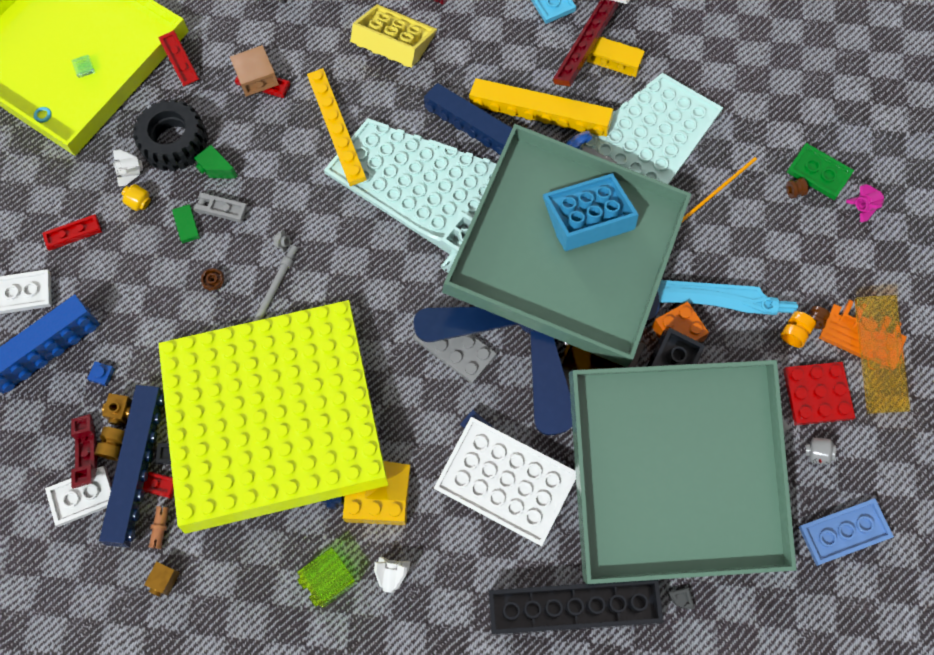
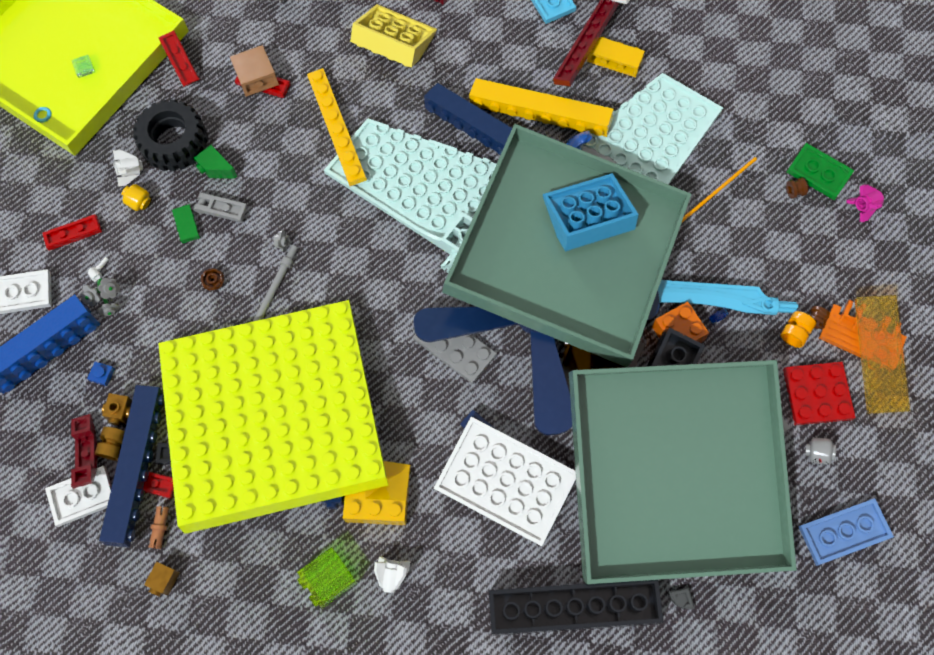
(94, 272): none -> white hand
(106, 288): none -> light grey plant
(718, 316): none -> clear blue tile

